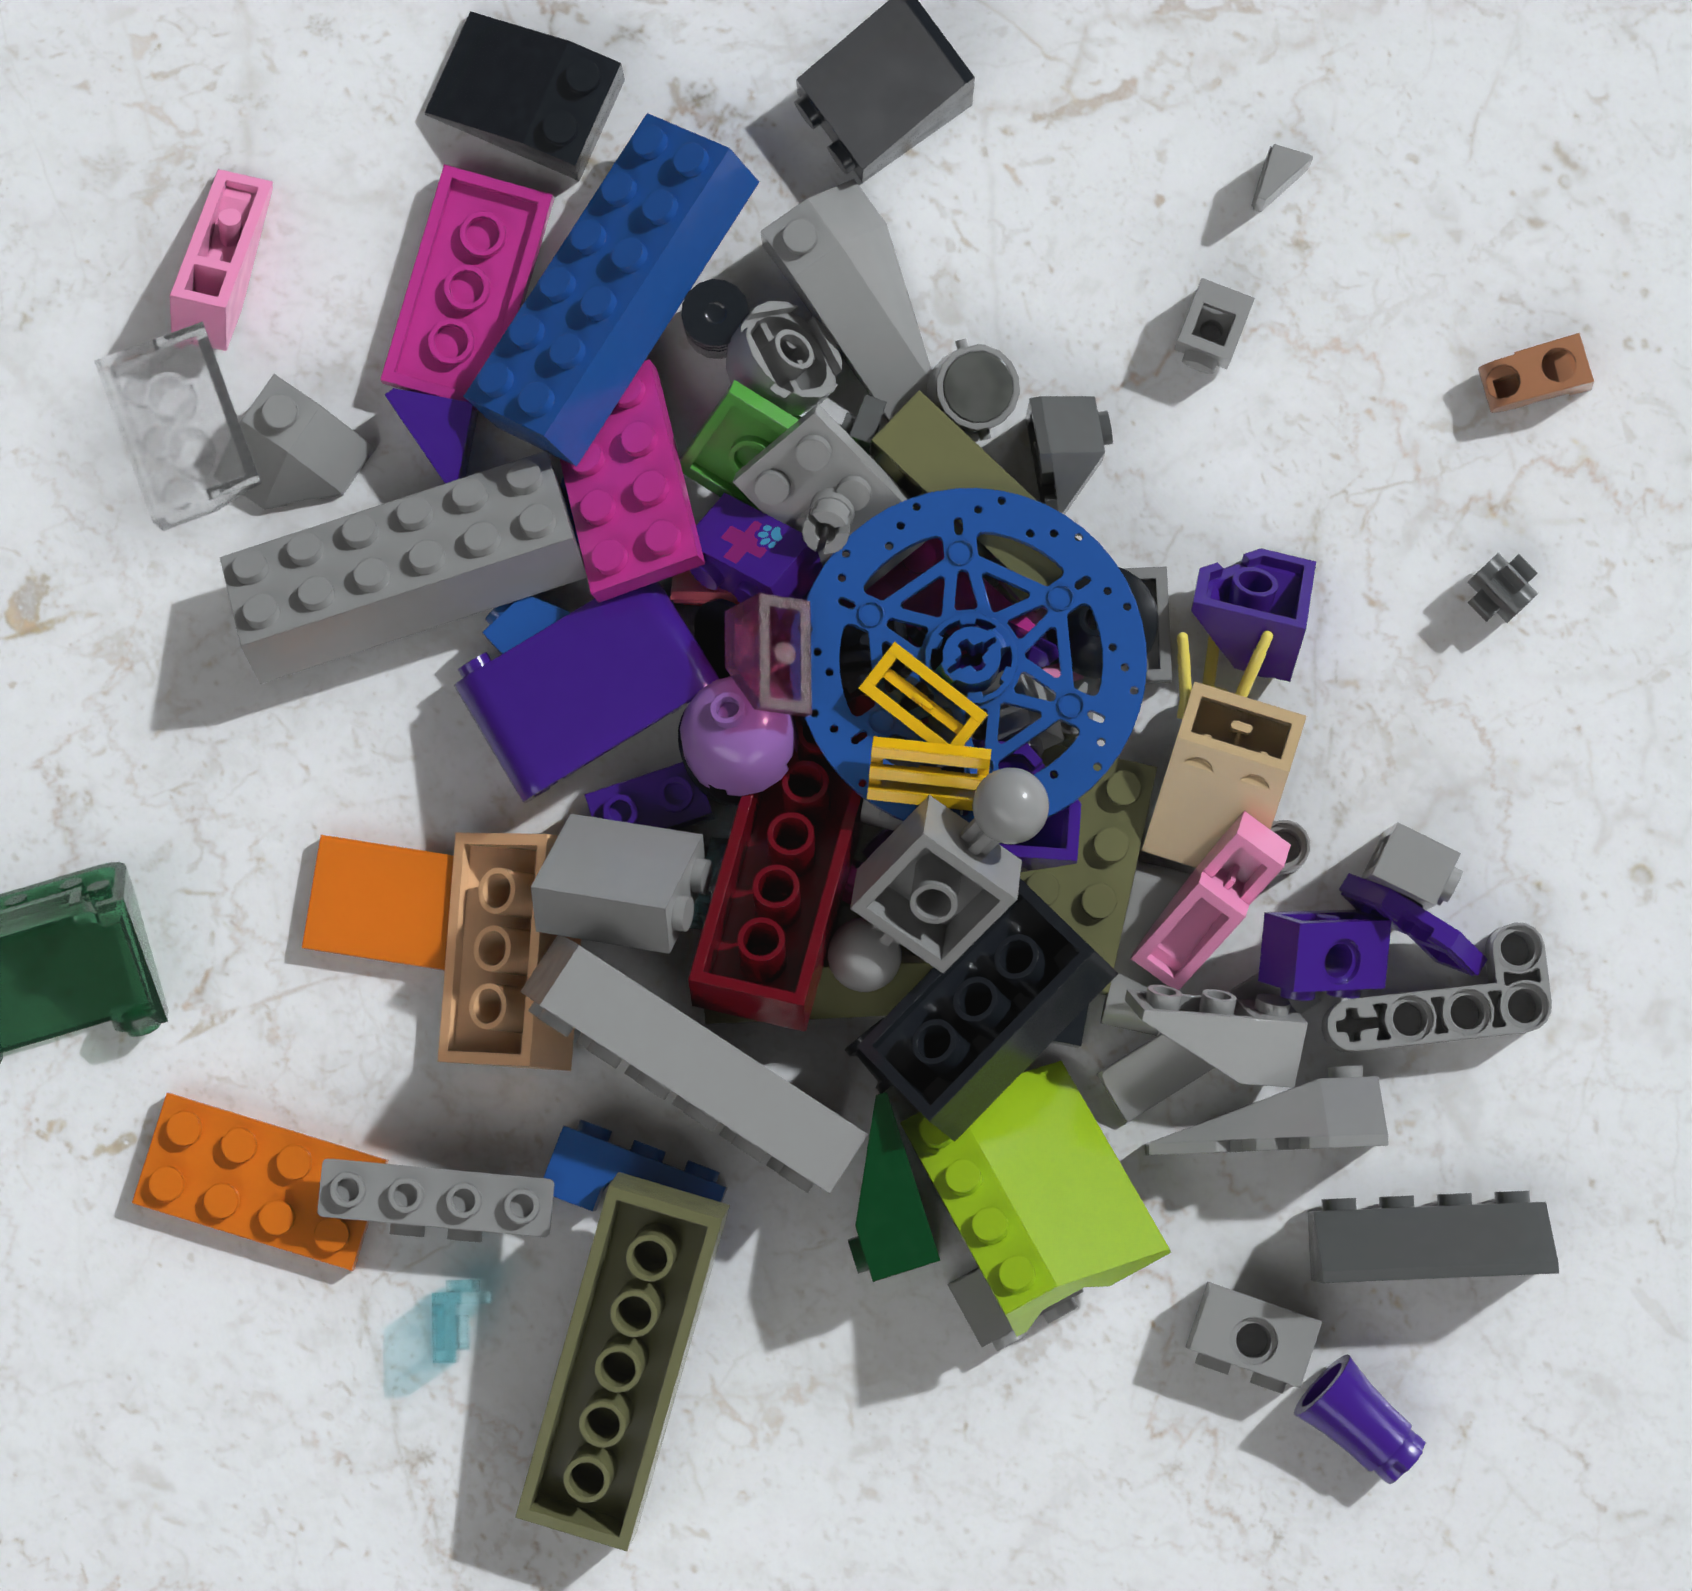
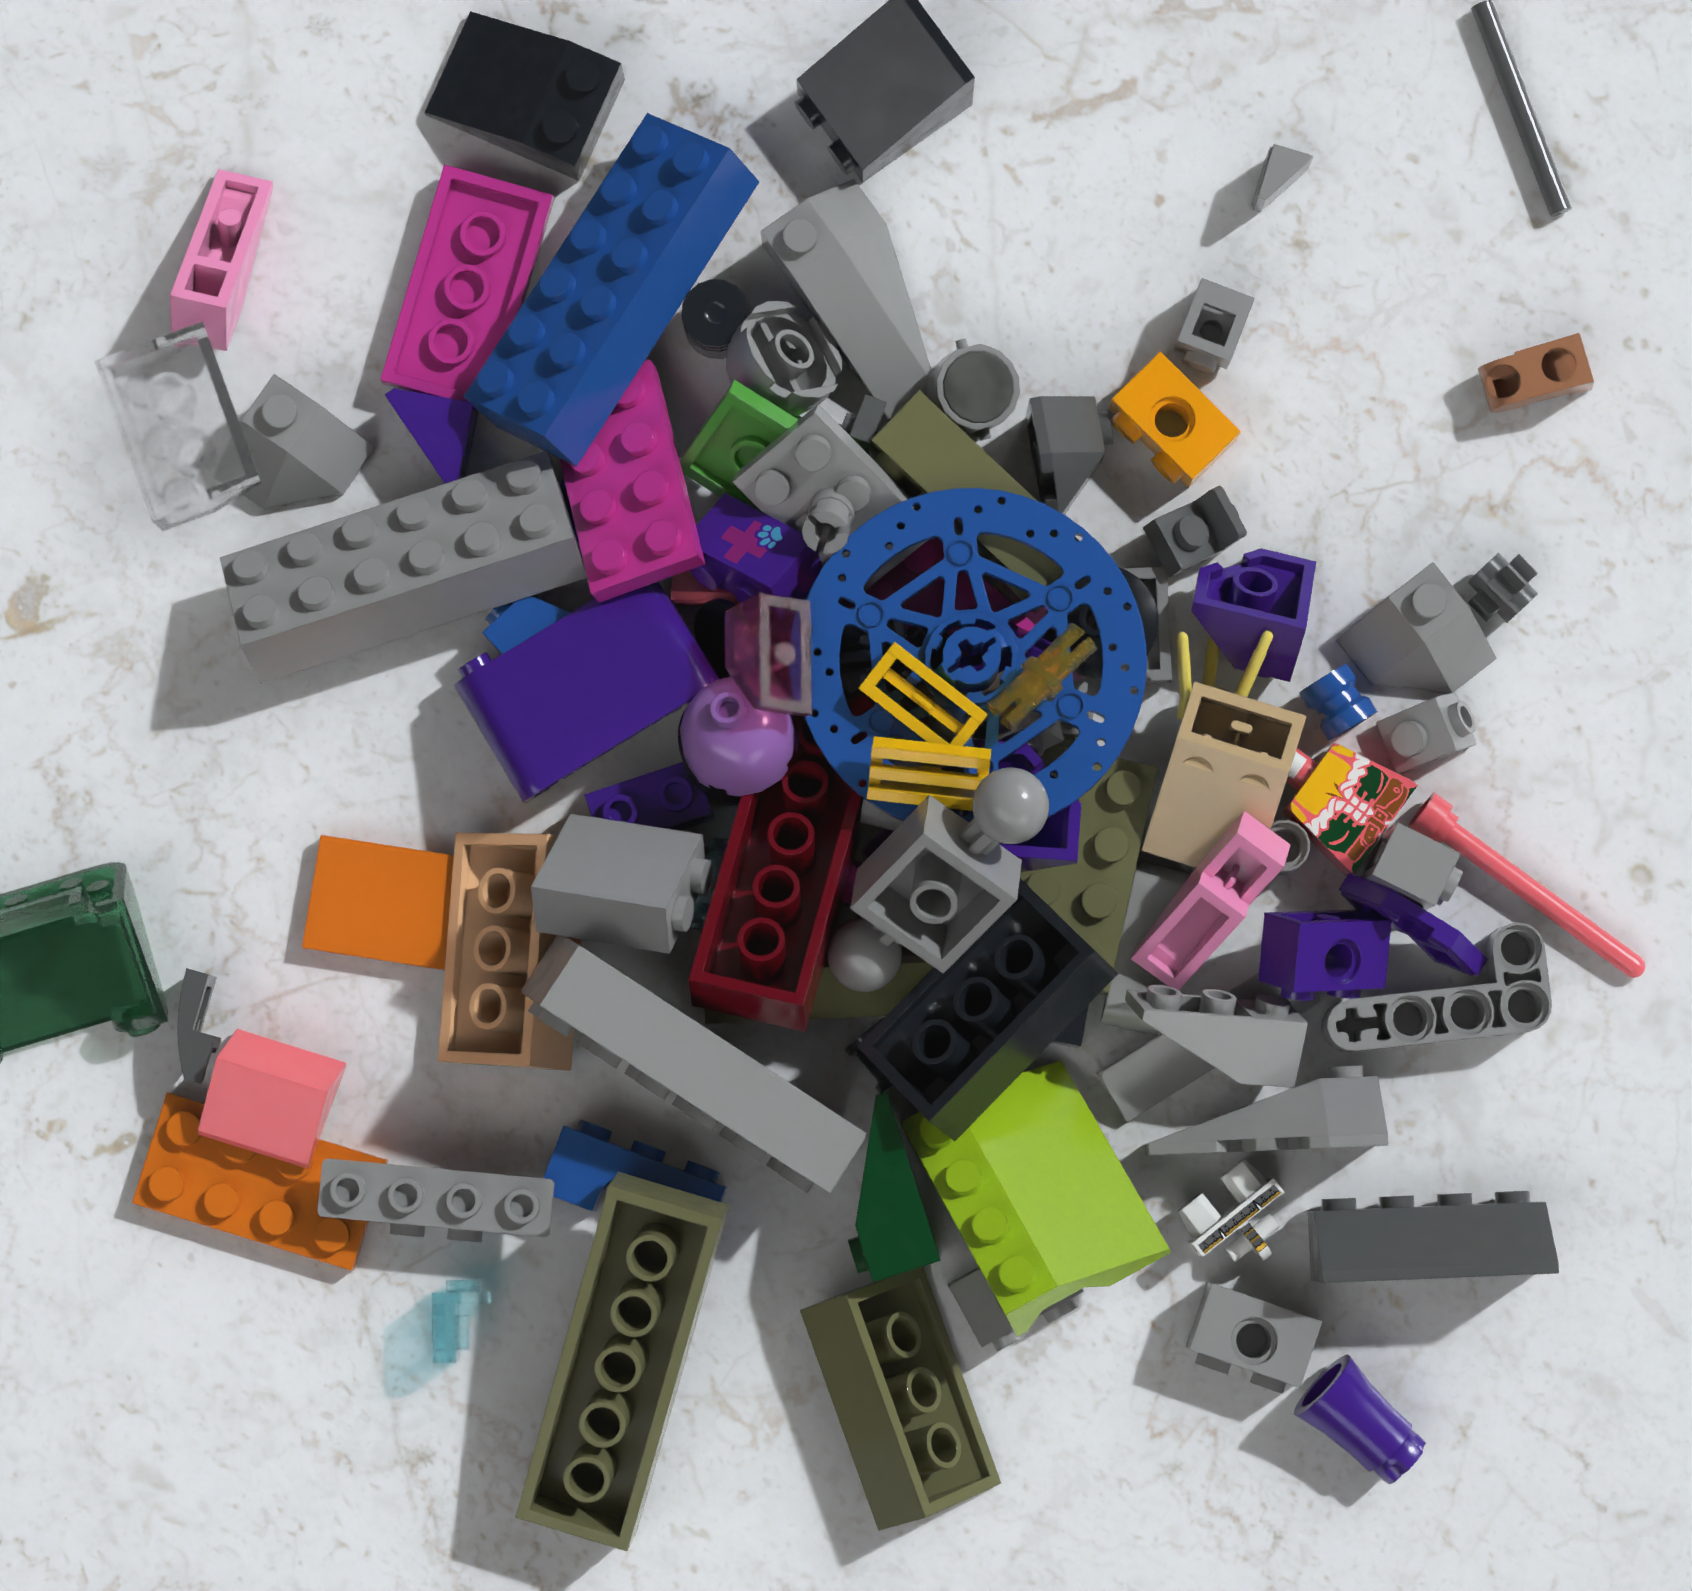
(194, 1045): none -> dark grey slope
(270, 1097): none -> coral slope
(900, 1398): none -> olive slope
(1042, 676): none -> clear yellow pin
(1165, 388): none -> light orange brick
(1195, 531): none -> dark grey bracket
(1211, 1229): none -> white hips
(1339, 701): none -> blue wheel
(1344, 803): none -> torso
(1419, 638): none -> light grey slope
(1427, 732): none -> light grey bracket
(1439, 823): none -> coral piece
(1521, 108): none -> dark grey bar

